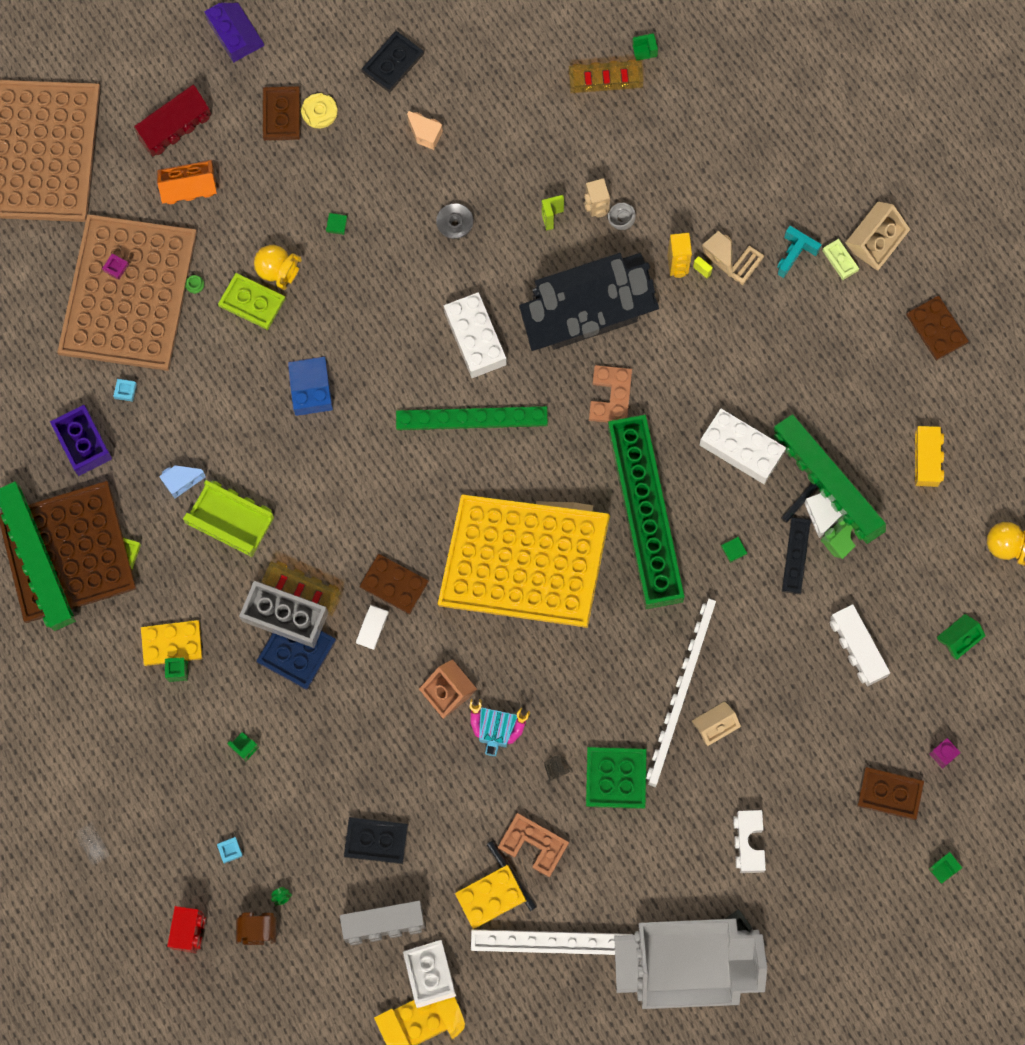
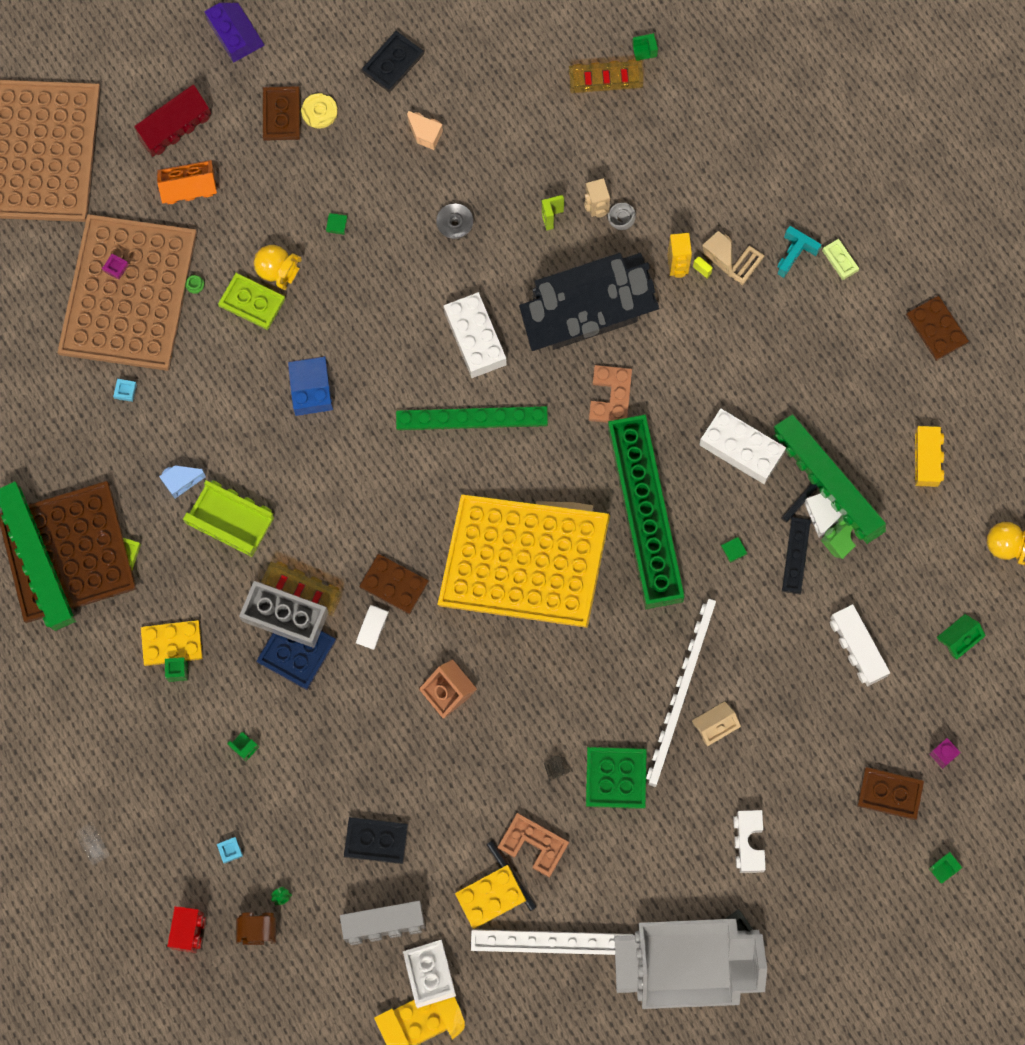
(81, 440): dark purple brick -> none
(496, 727): torso -> none
(878, 235): tan slope -> none

